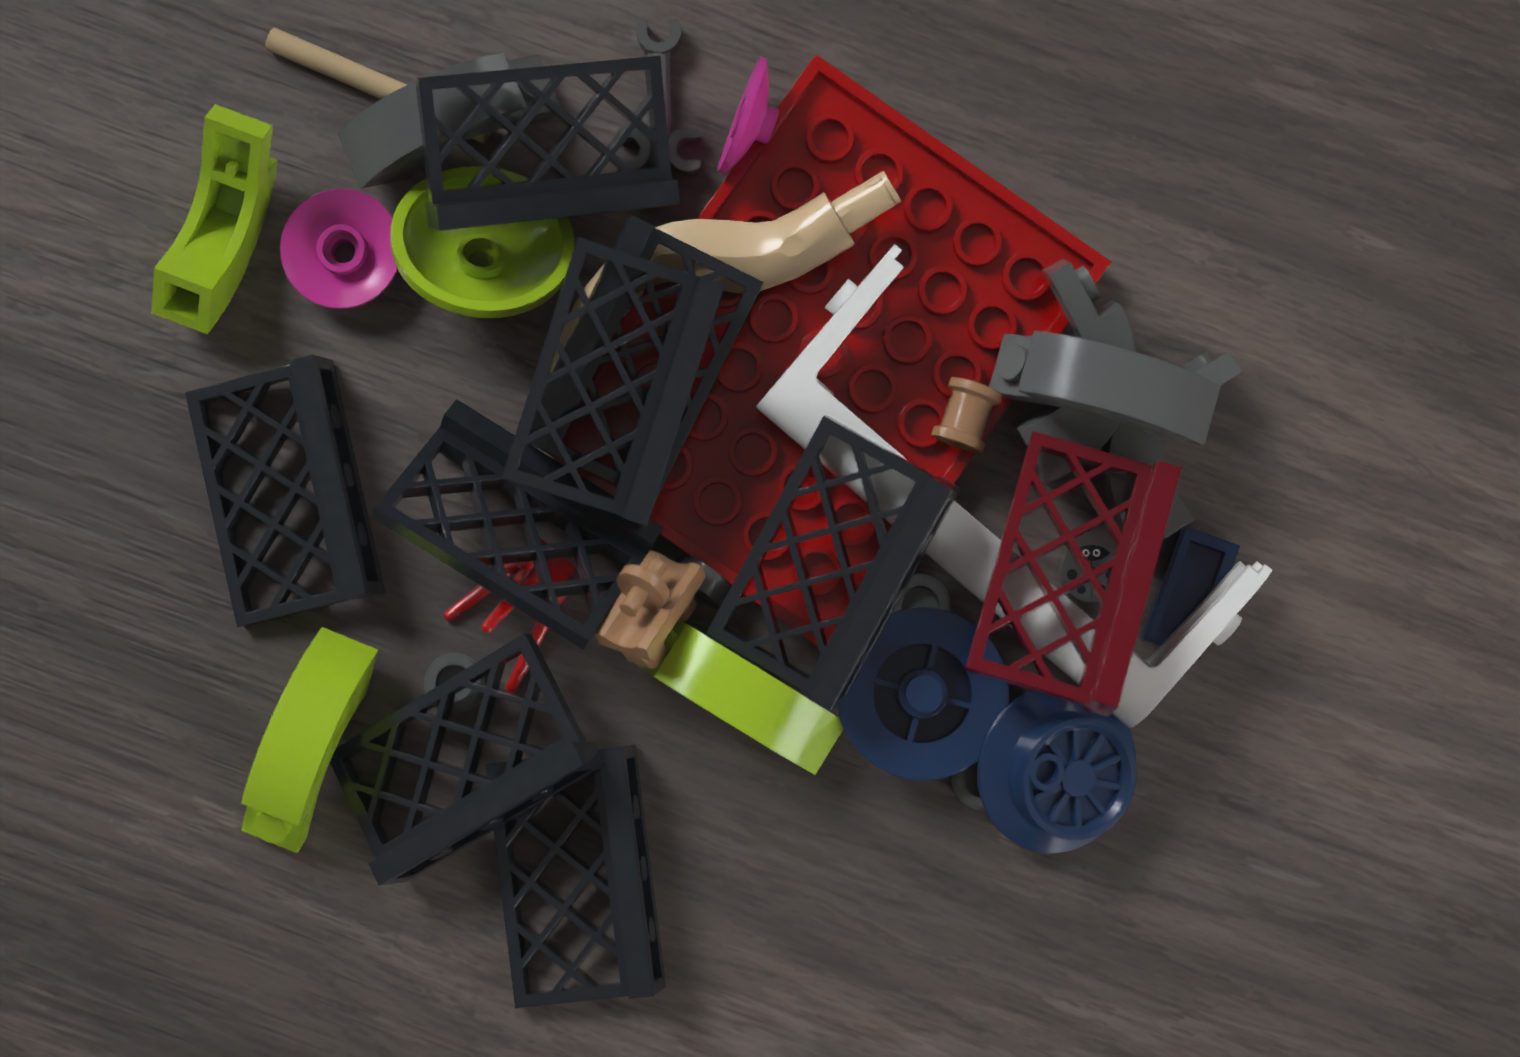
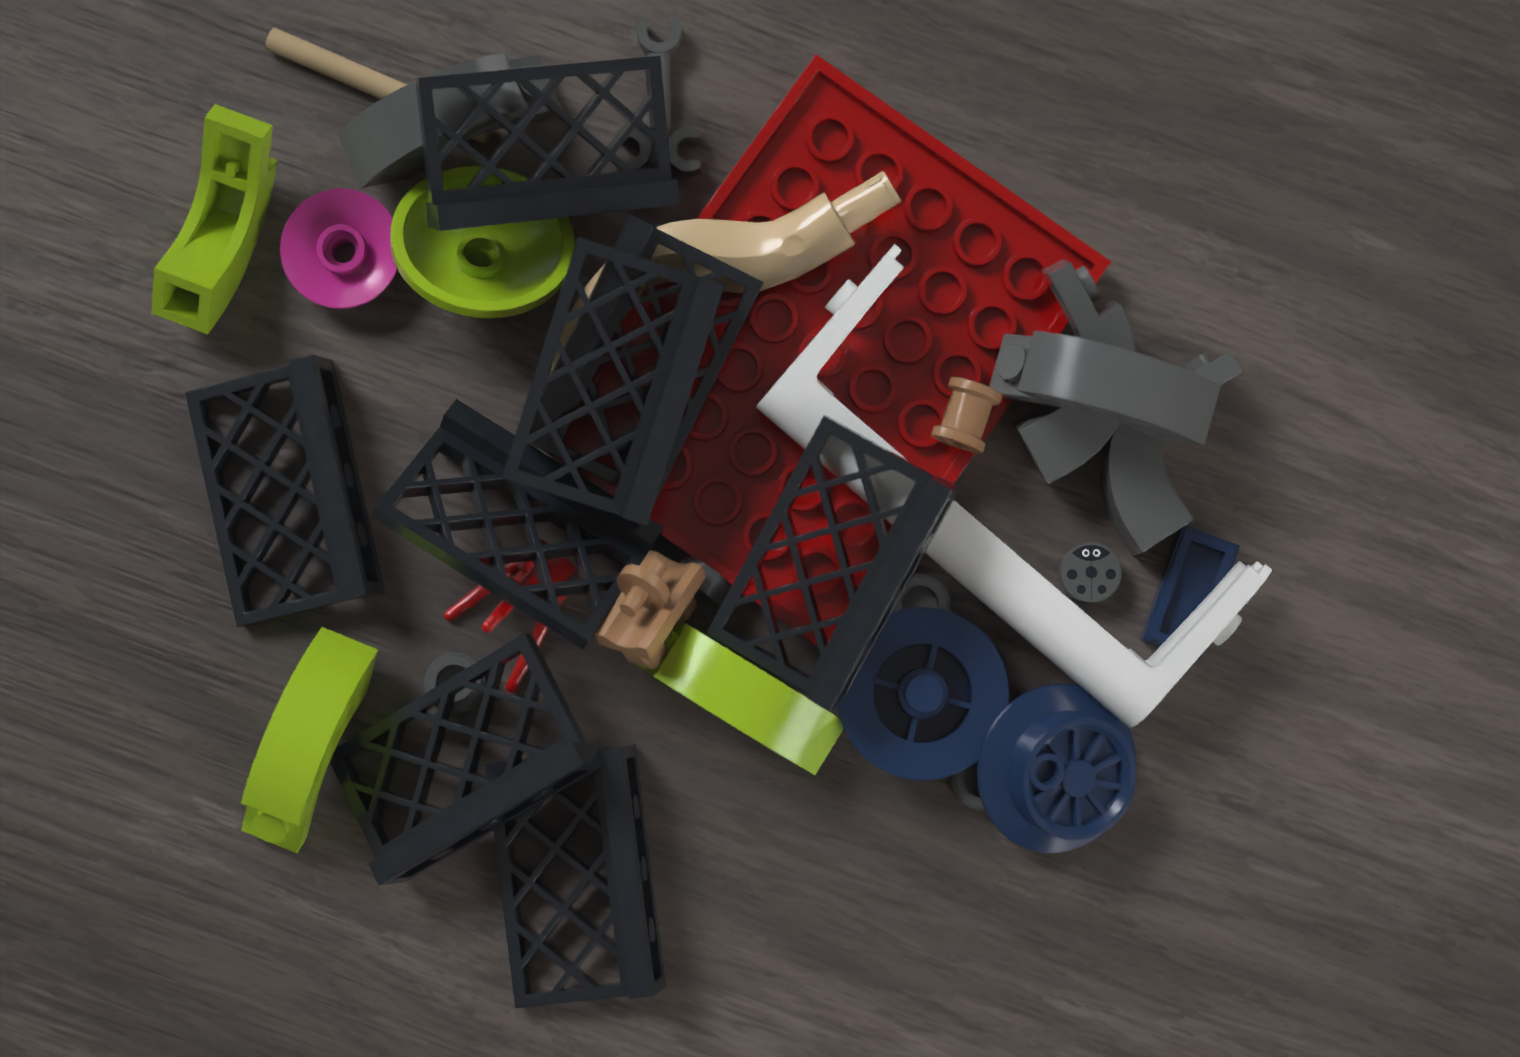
(752, 119): dark pink dish -> none
(1126, 587): dark red fence -> none

